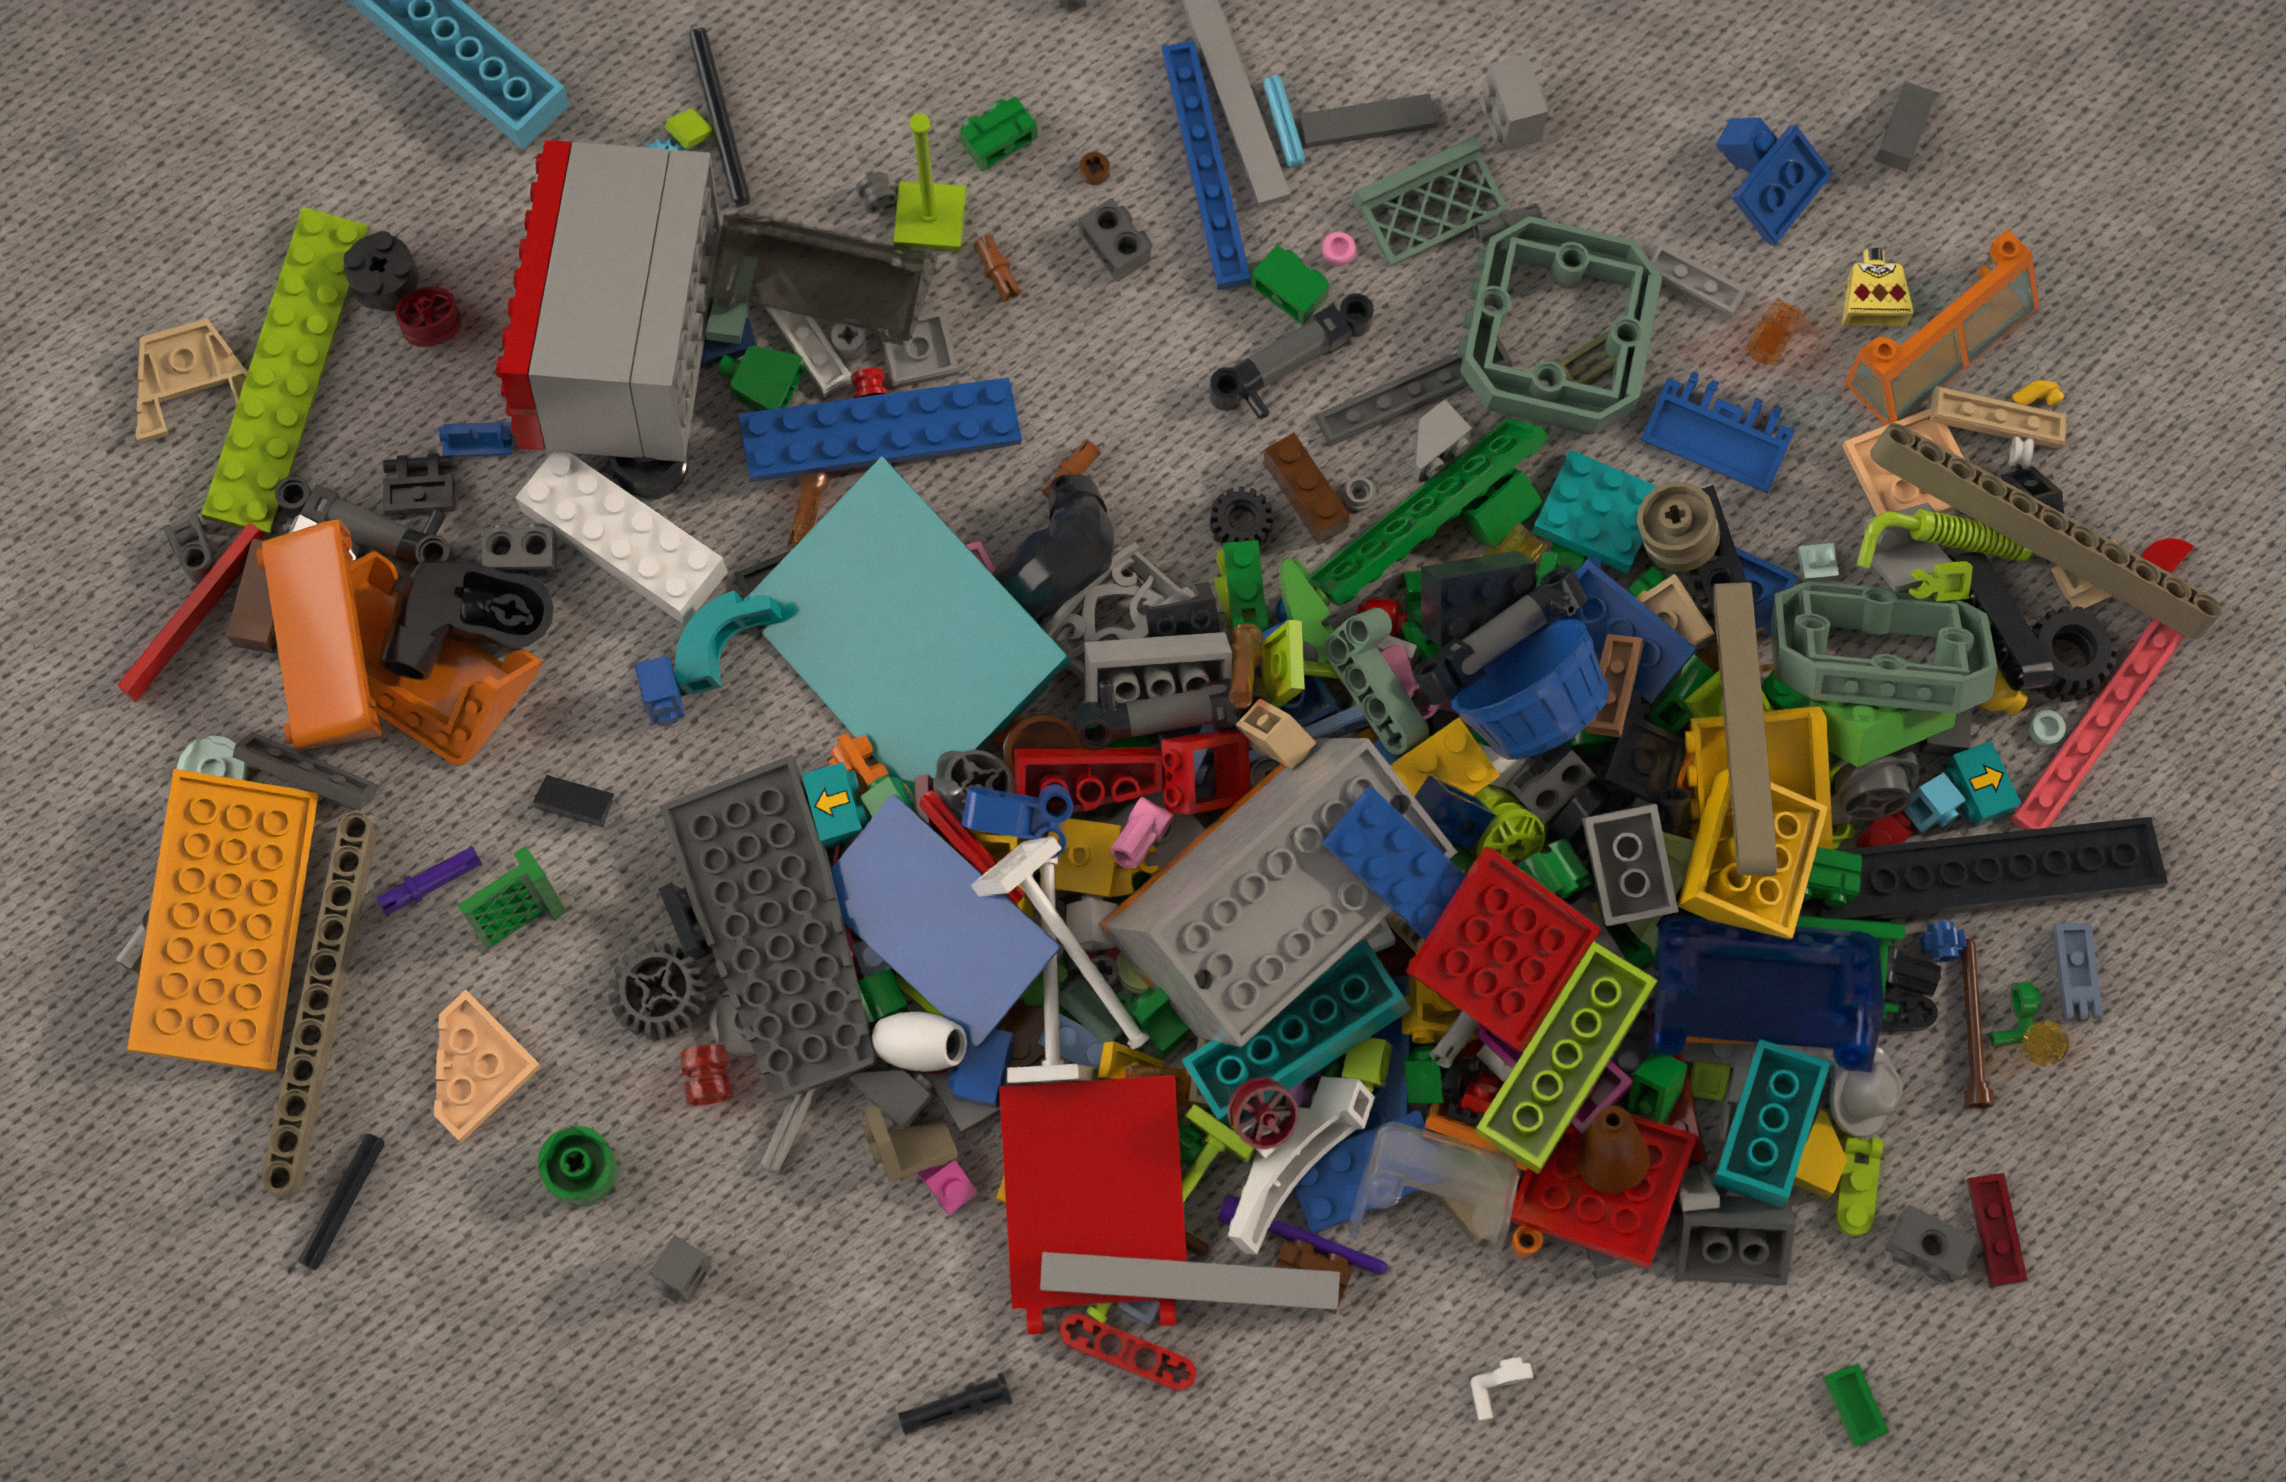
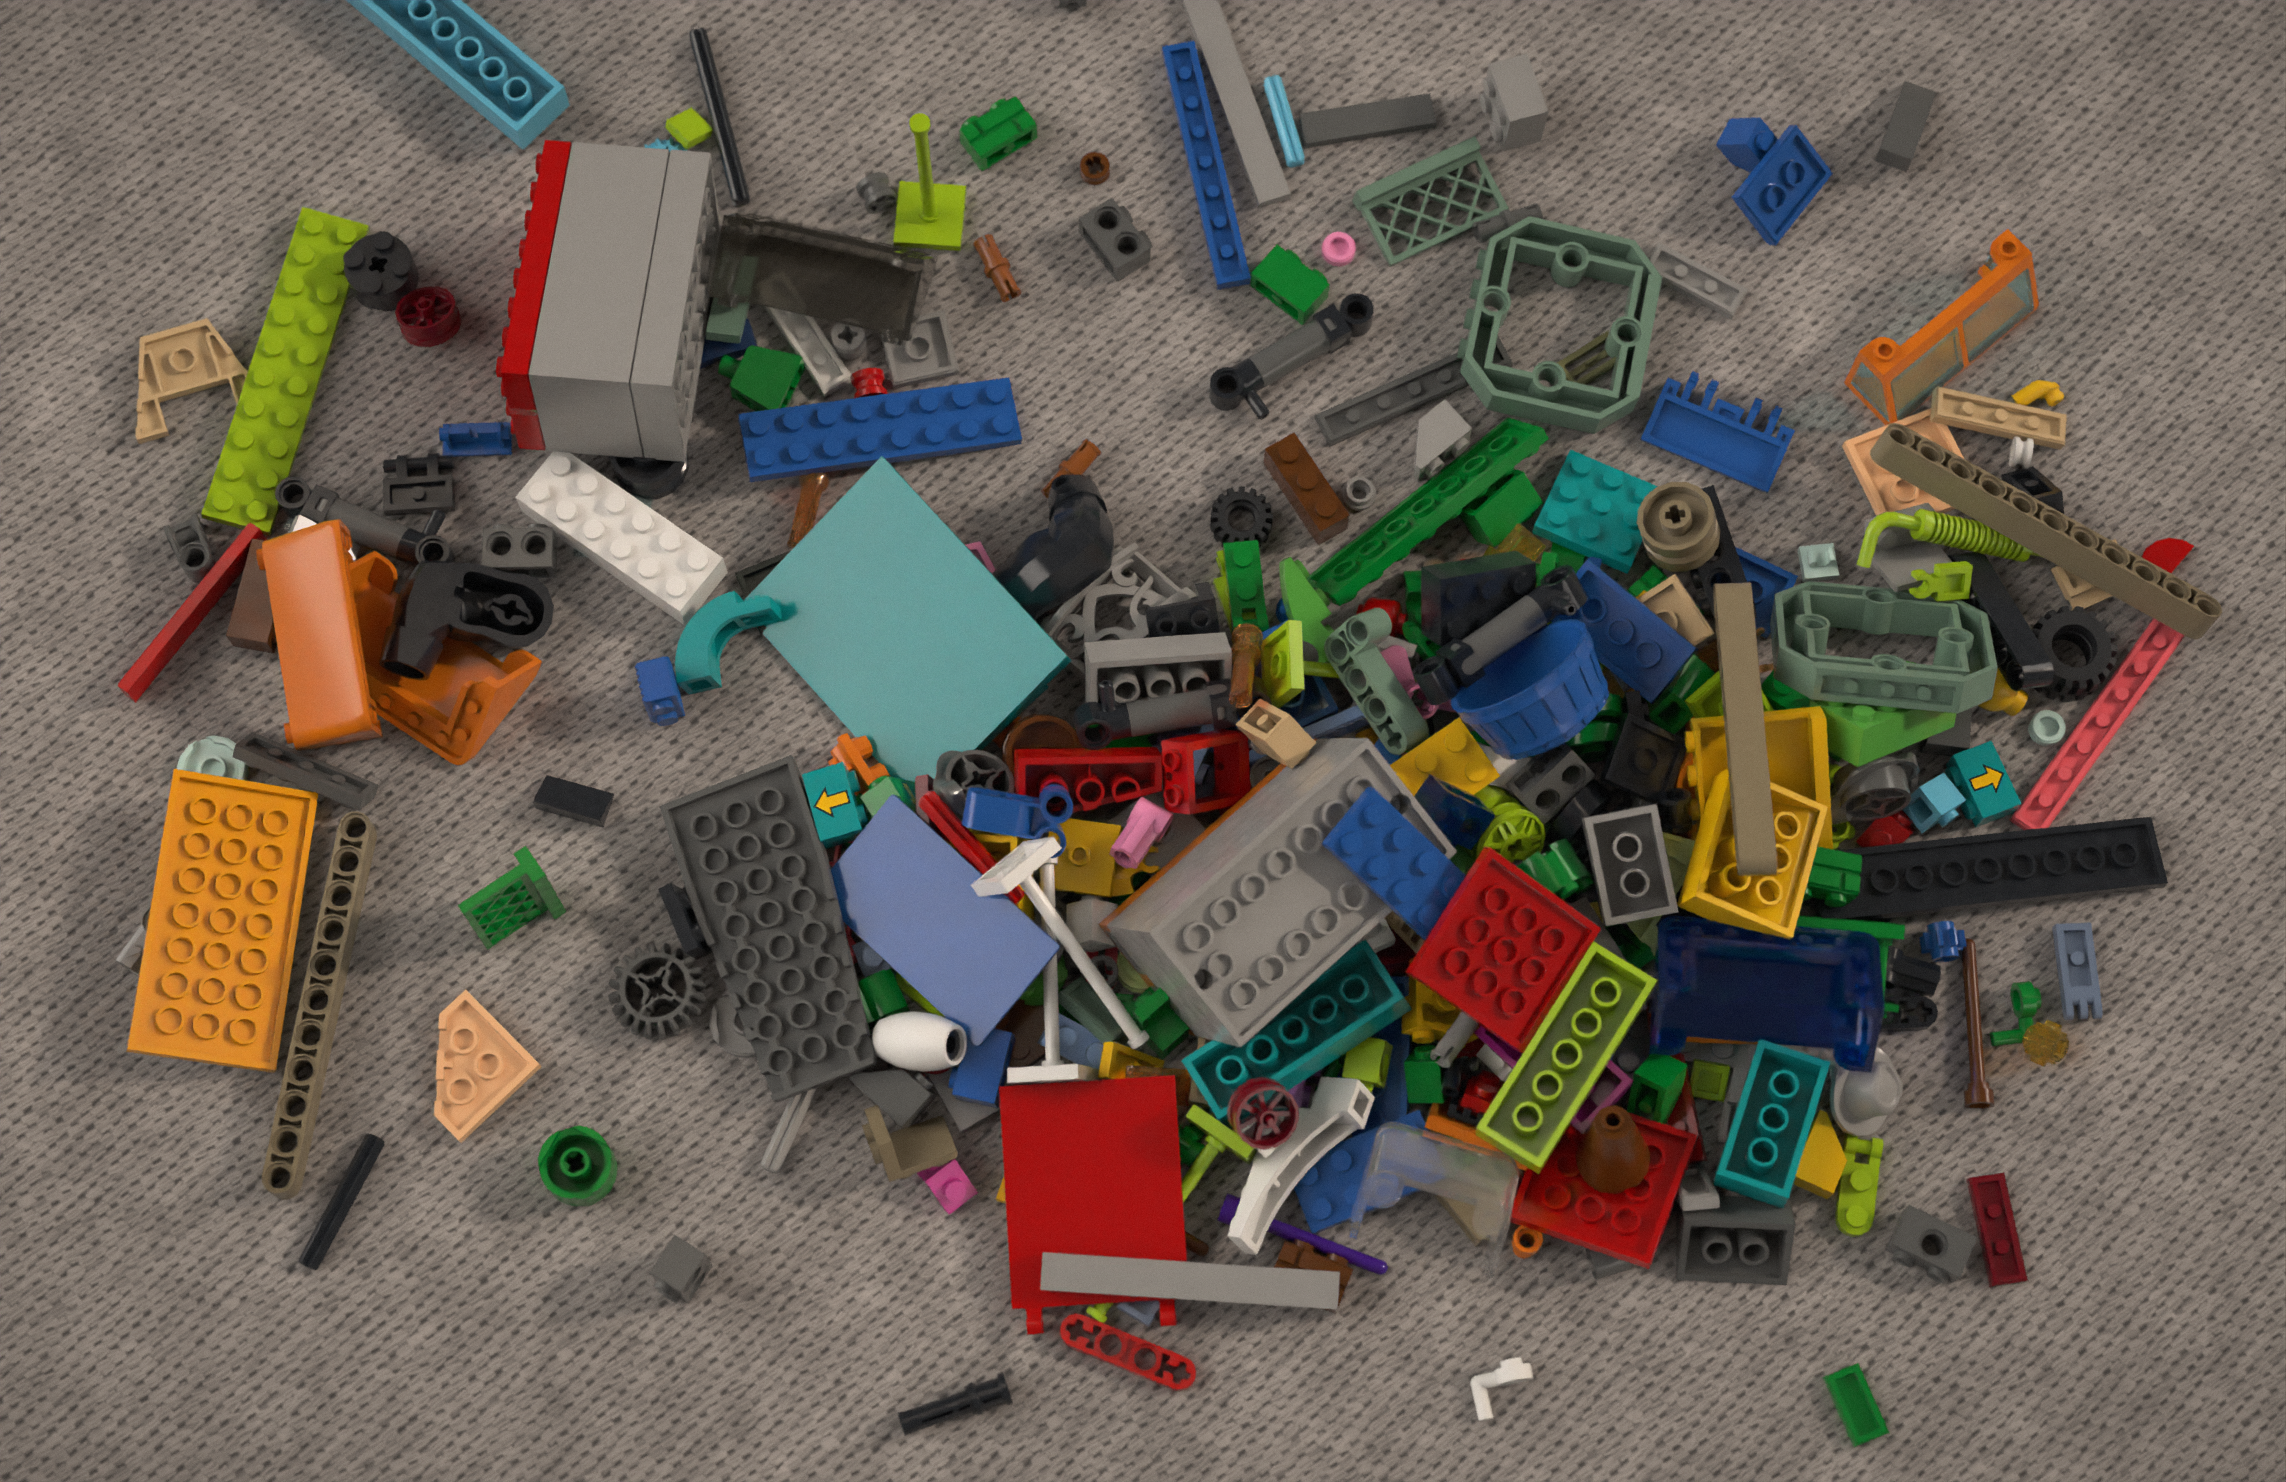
(415, 888): dark purple pin -> none
(706, 1078): clear red wheel -> none
(1619, 667): medium nougat plate -> none
(1774, 332): clear orange slope -> none
(1877, 293): light yellow torso -> none

